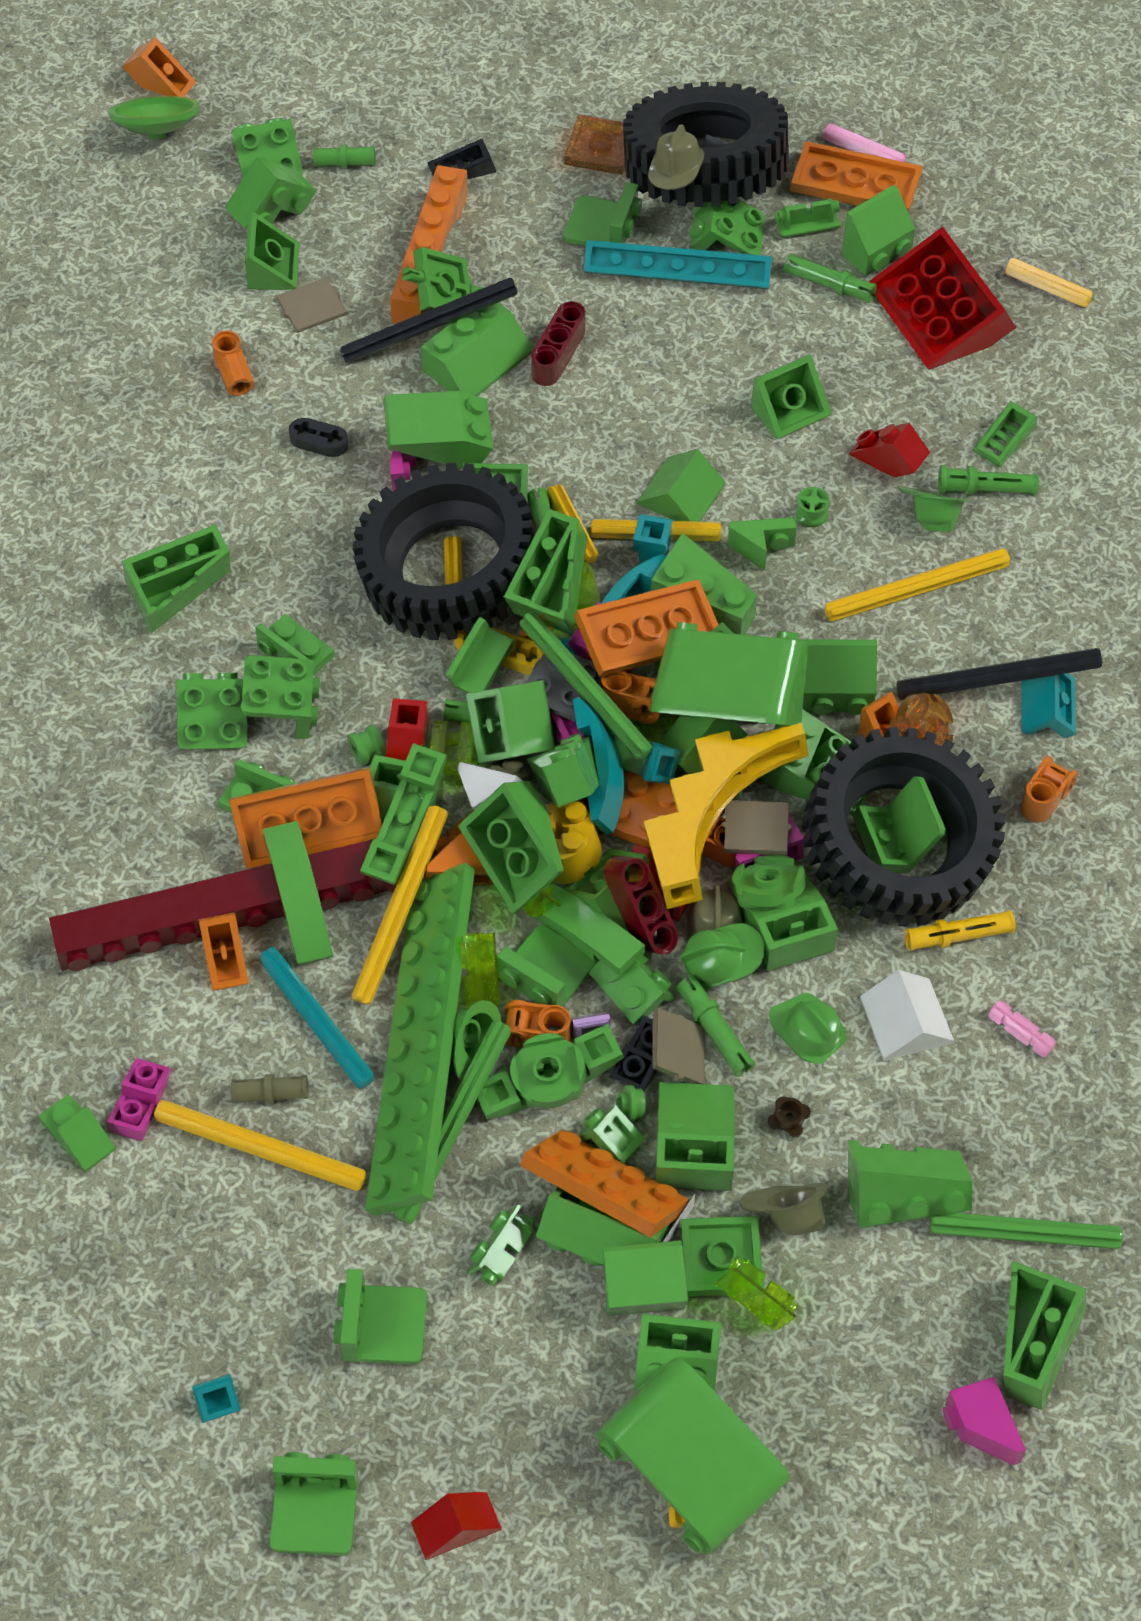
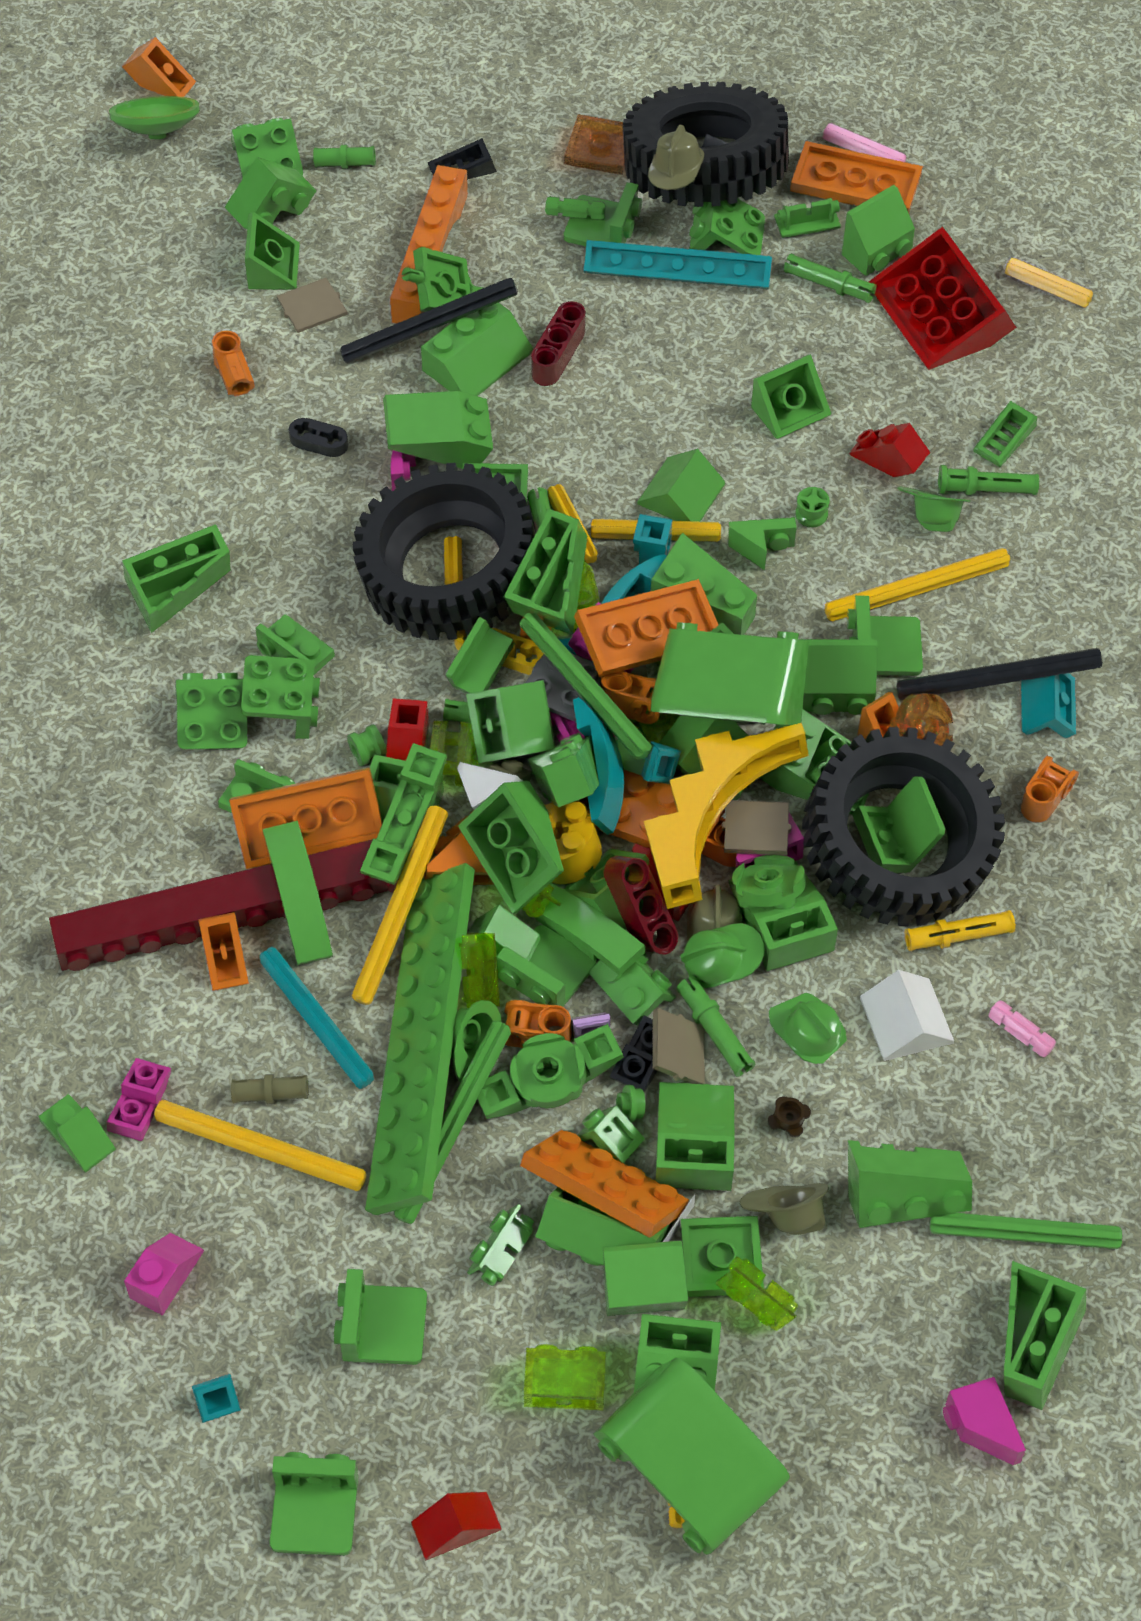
(161, 1272): none -> dark pink slope
(508, 931): none -> bright green slope
(564, 1378): none -> clear neon green brick
(575, 208): none -> bright green axle
(896, 636): none -> bright green bracket

